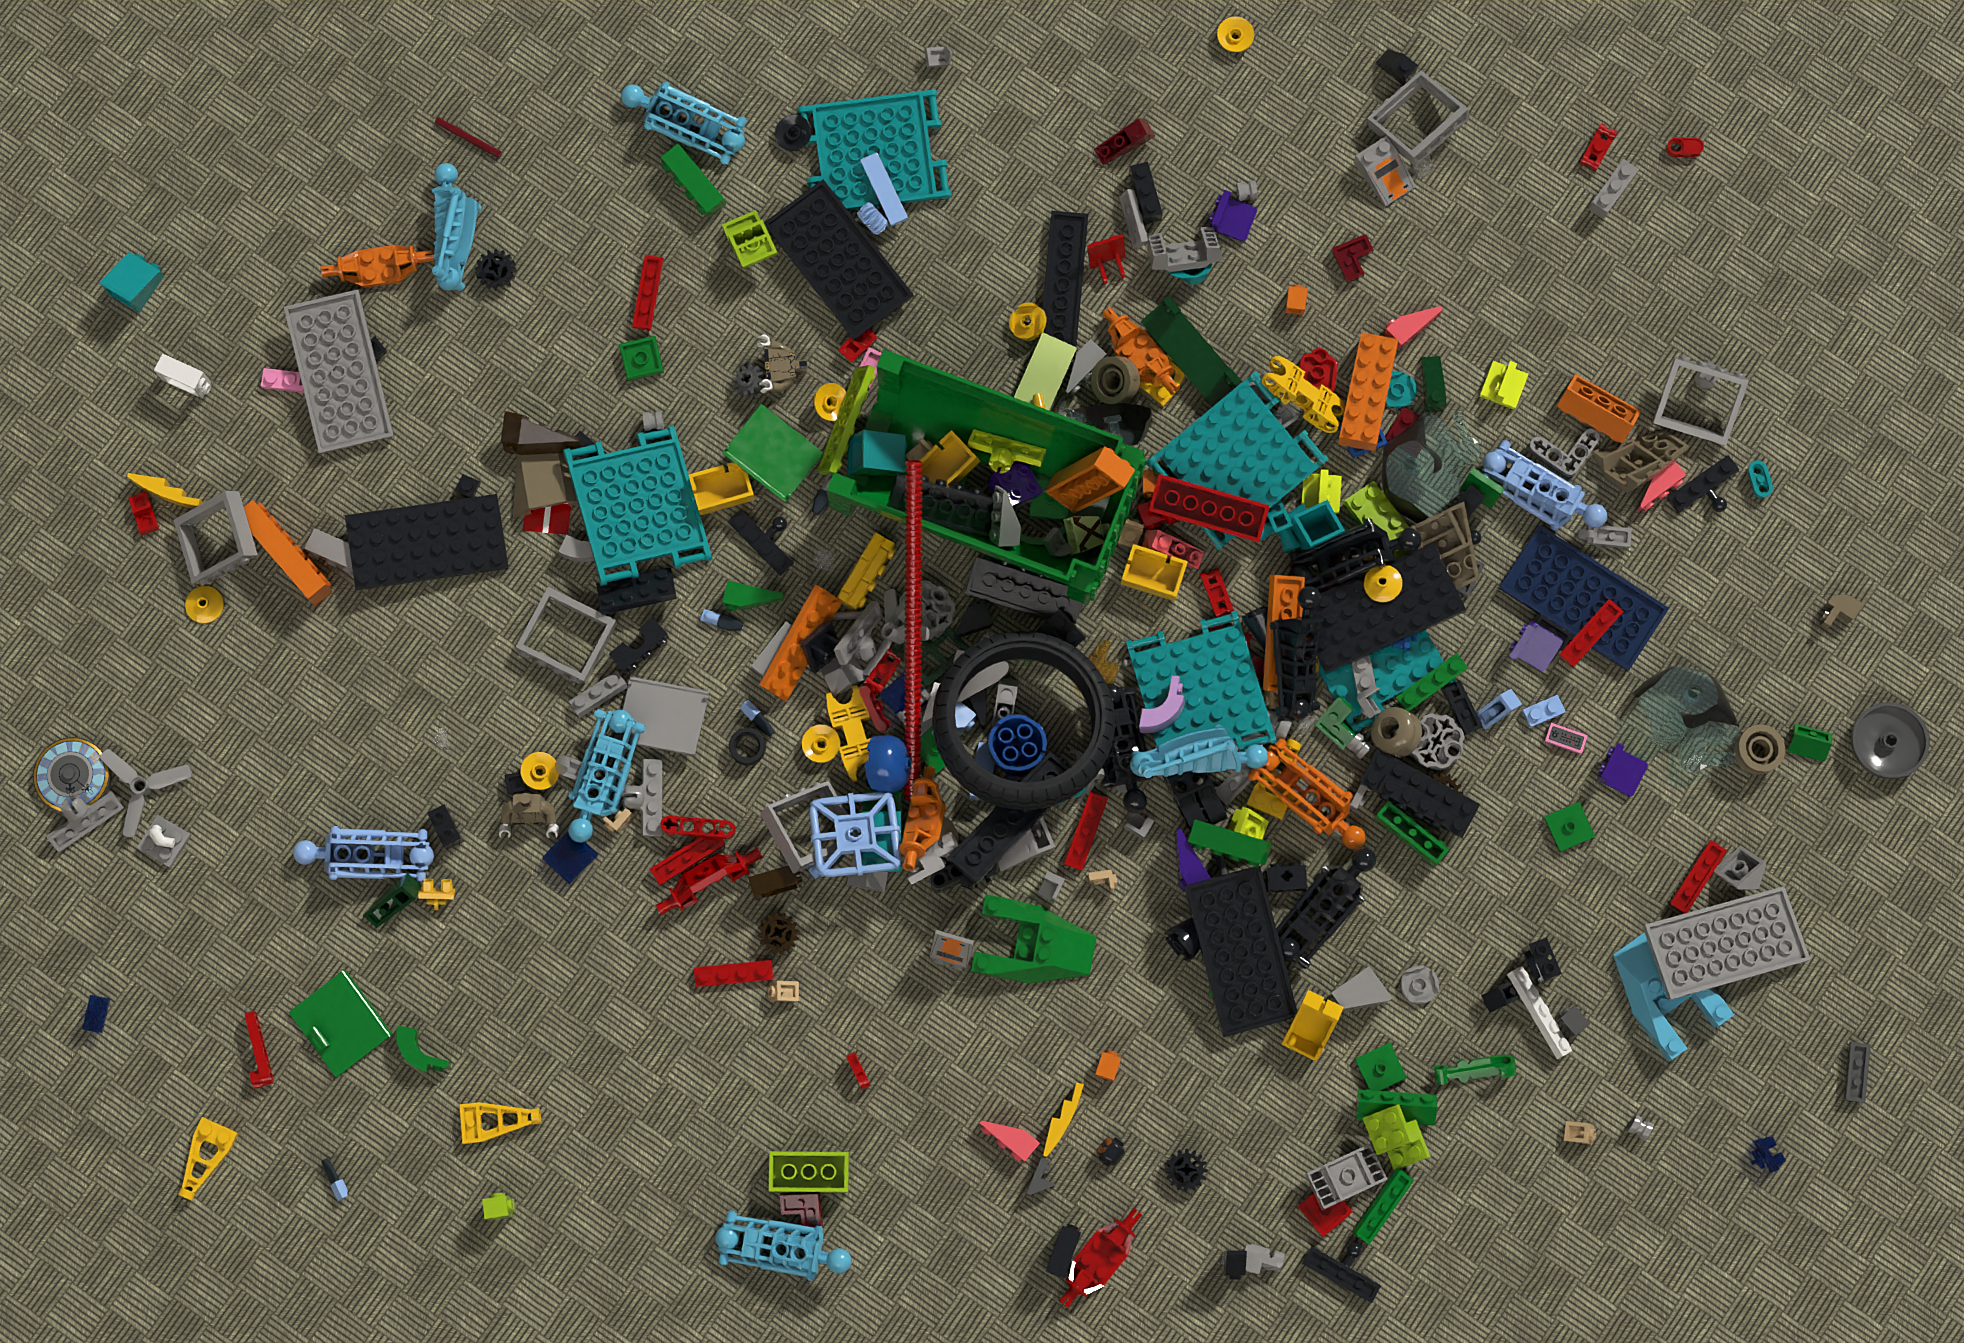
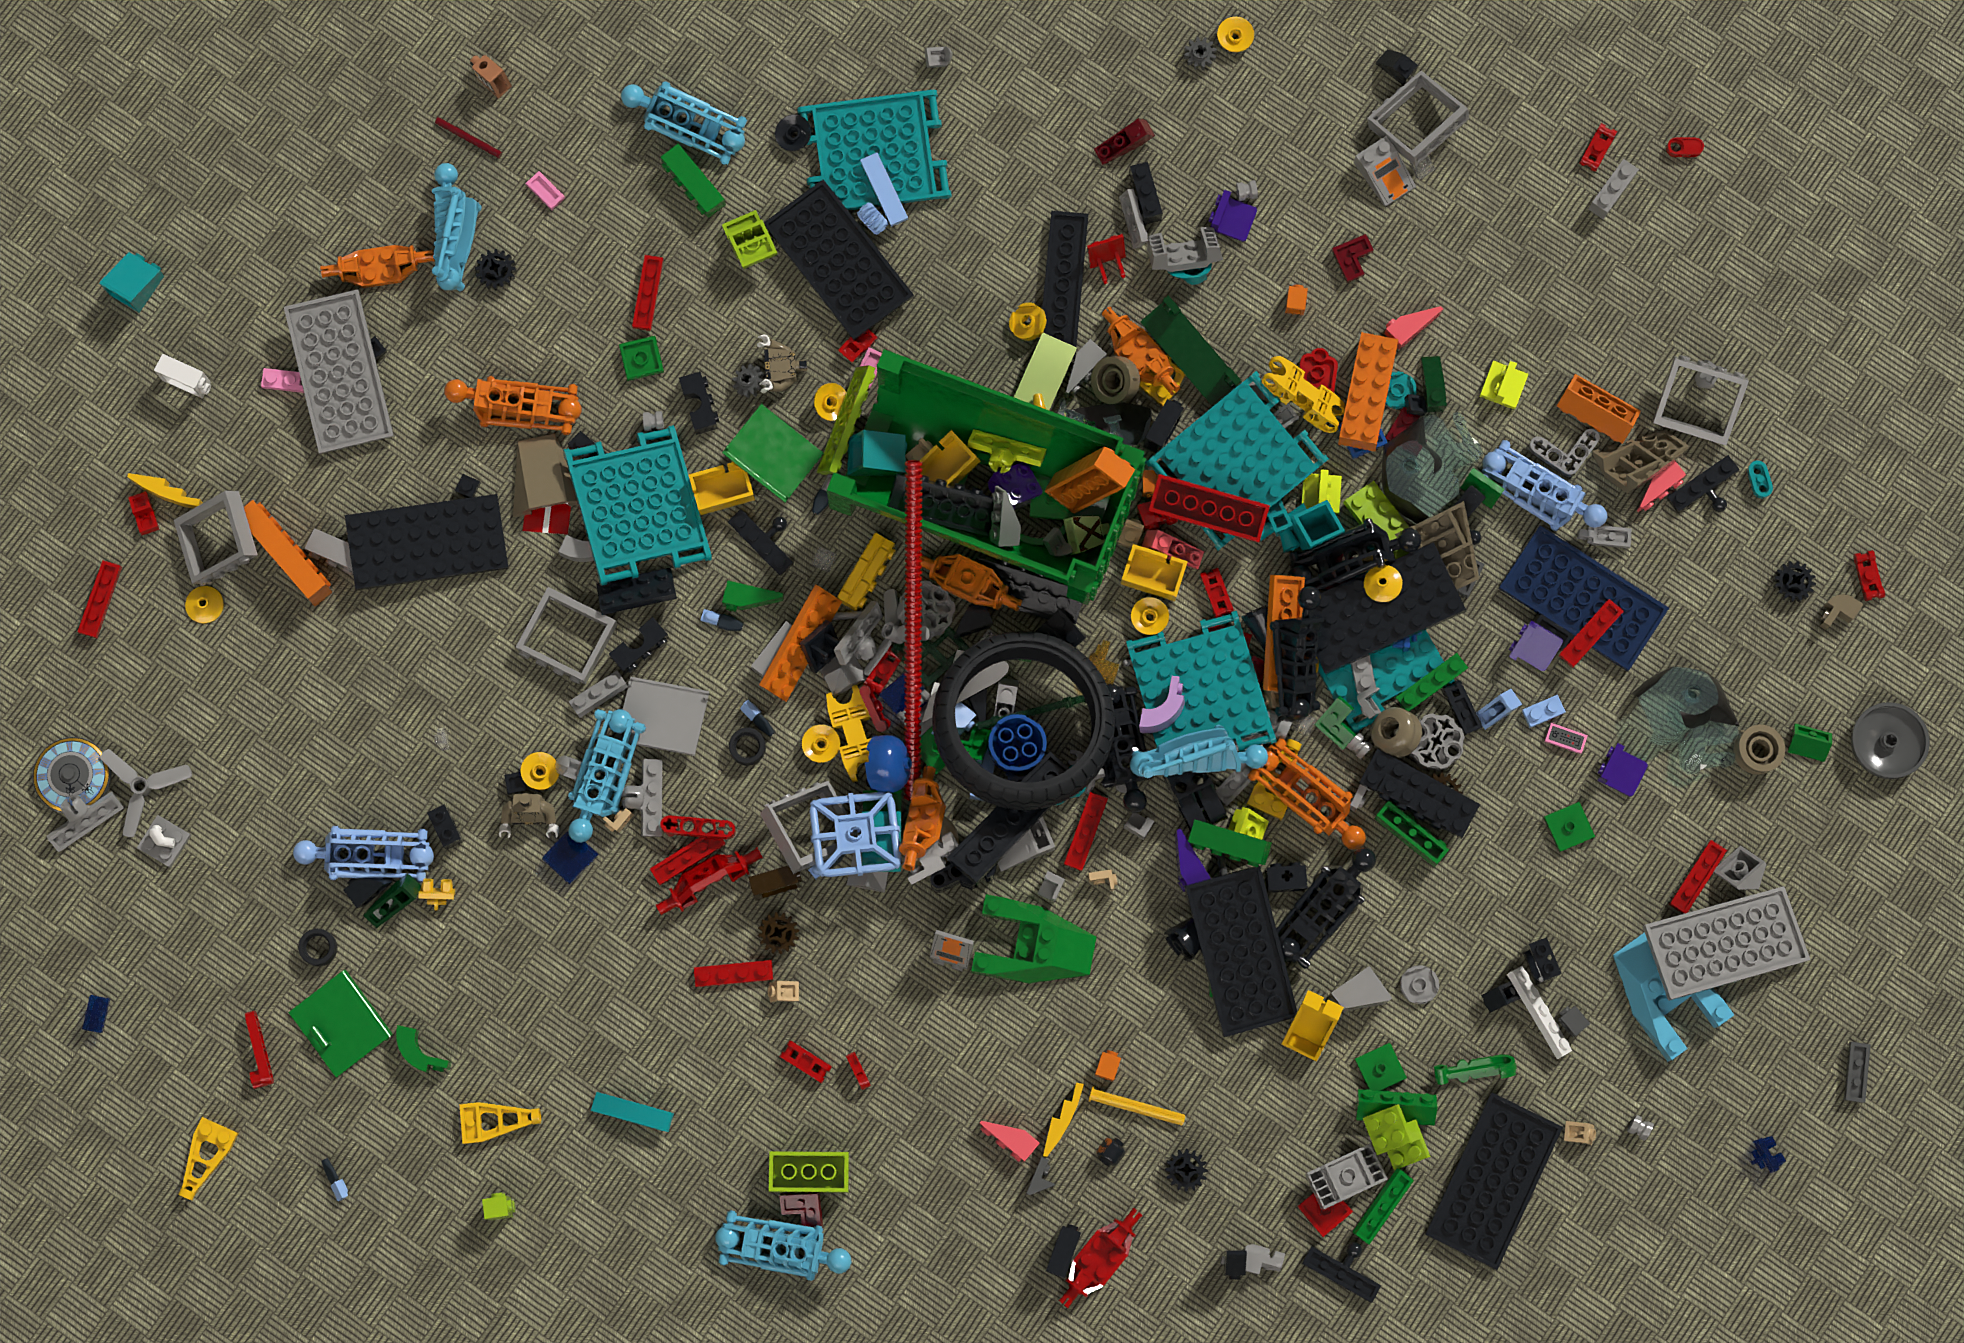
(99, 599): none -> red plate
(313, 933): none -> black tyre
(363, 890): none -> black slope
(484, 407): none -> orange piece
(490, 75): none -> nougat torso
(528, 438): dark brown wedge -> none
(545, 190): none -> bright pink tile
(632, 1112): none -> teal slope
(695, 387): none -> black arch
(805, 1061): none -> red plate
(970, 581): none -> orange plate
(977, 744): none -> green plate
(1067, 702): none -> clear green bar
(1136, 1106): none -> yellow axle
(1153, 607): none -> yellow dish
(1163, 426): none -> black window
(1205, 49): none -> dark grey gear
(1415, 404): none -> black plate
(1494, 1181): none -> black plate
(1799, 587): none -> black gear
(1868, 575): none -> red plate

